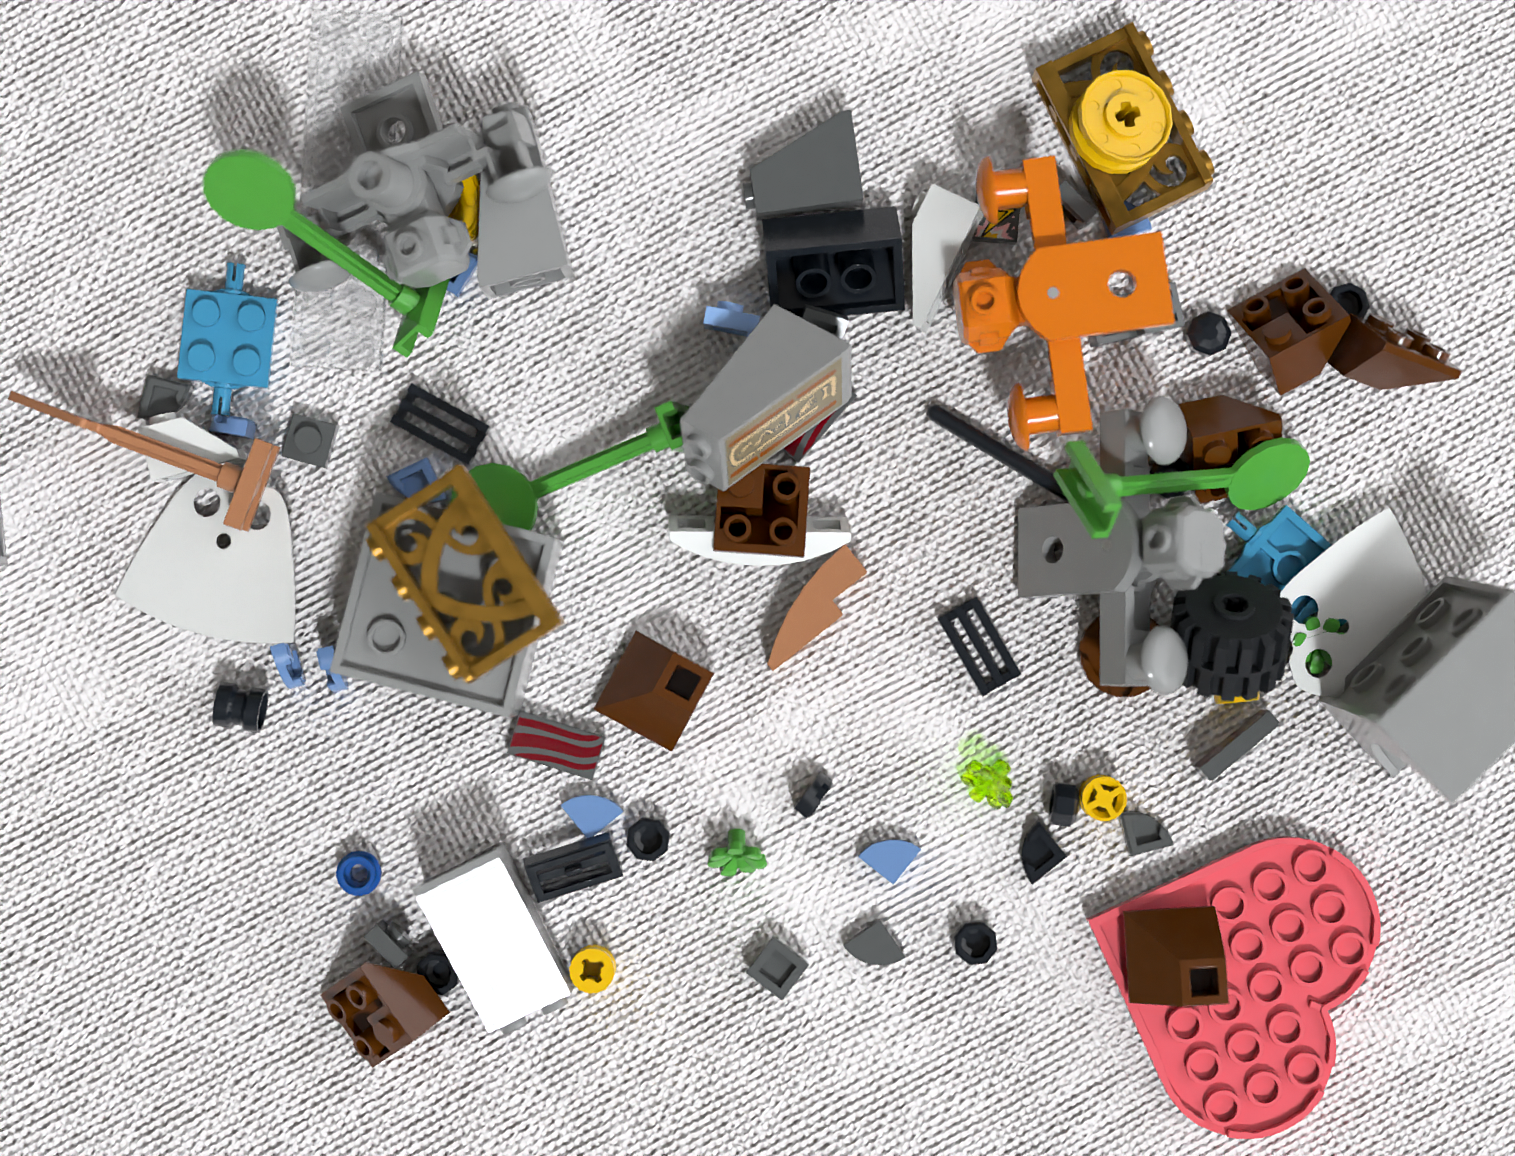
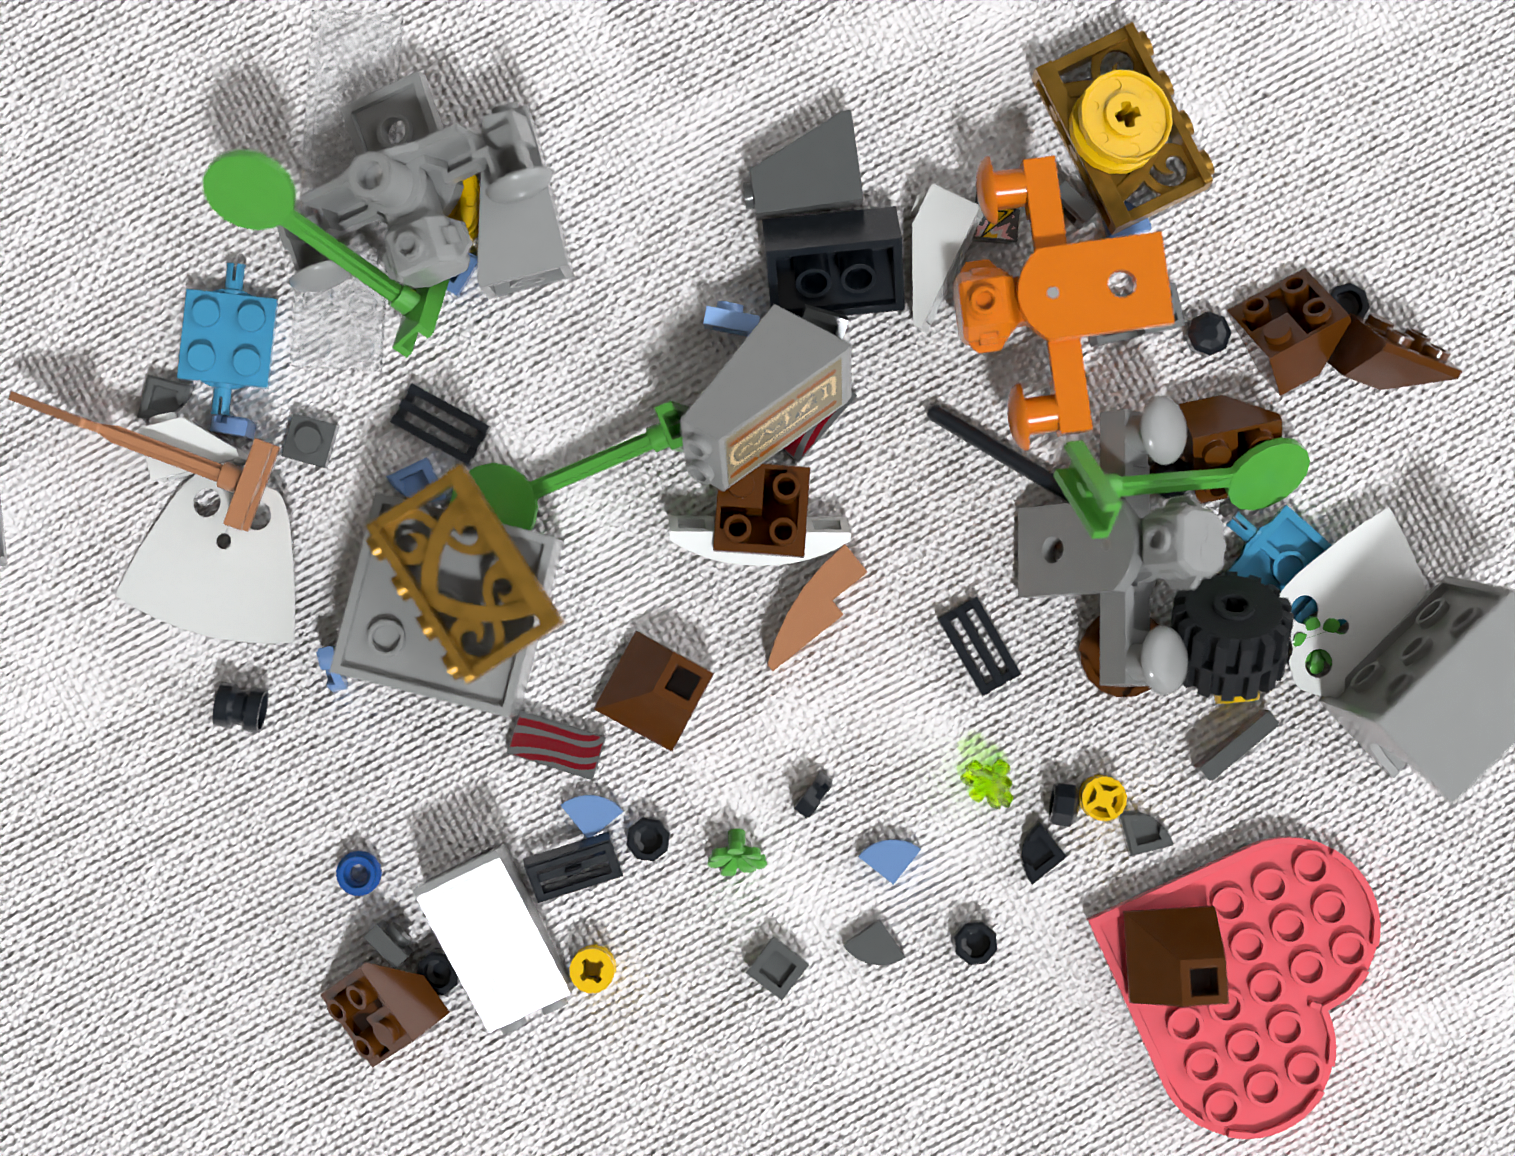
(288, 664): medium blue tile -> none

